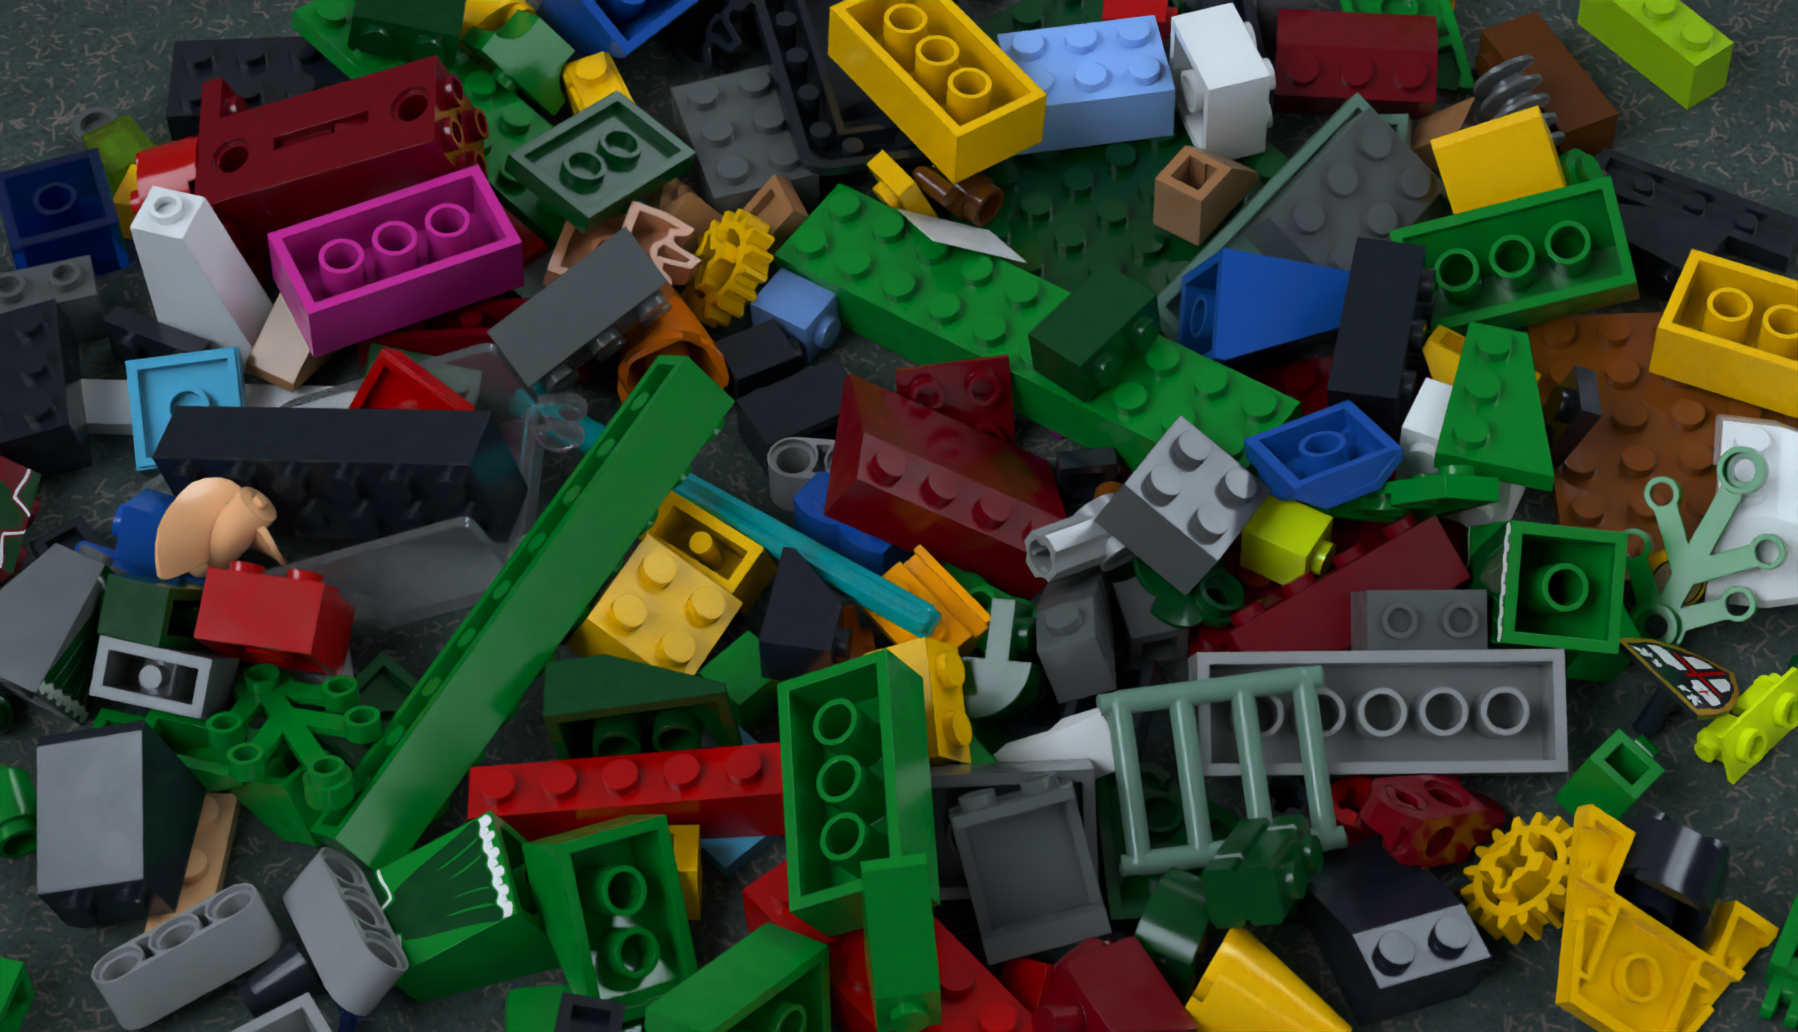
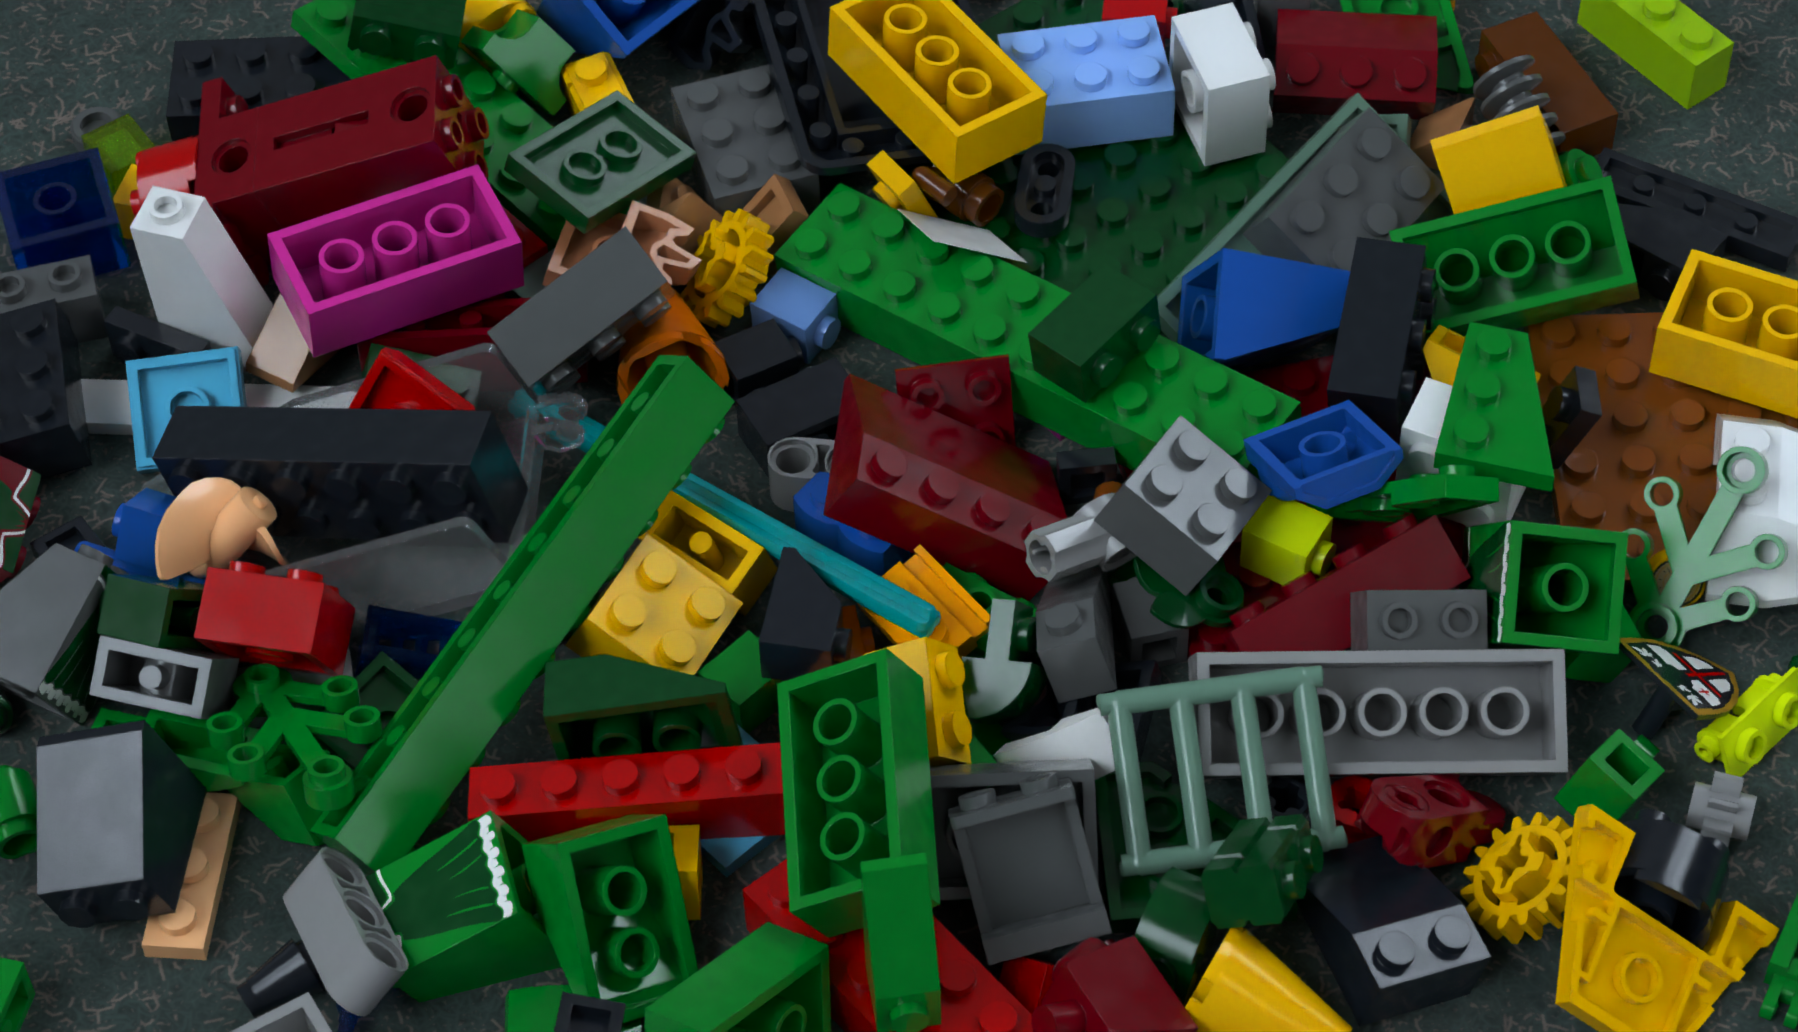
(187, 956): light grey beam -> none
(399, 626): none -> clear blue slope
(1044, 190): none -> black plate
(1199, 192): medium nougat slope -> none
(1721, 808): none -> light grey gear

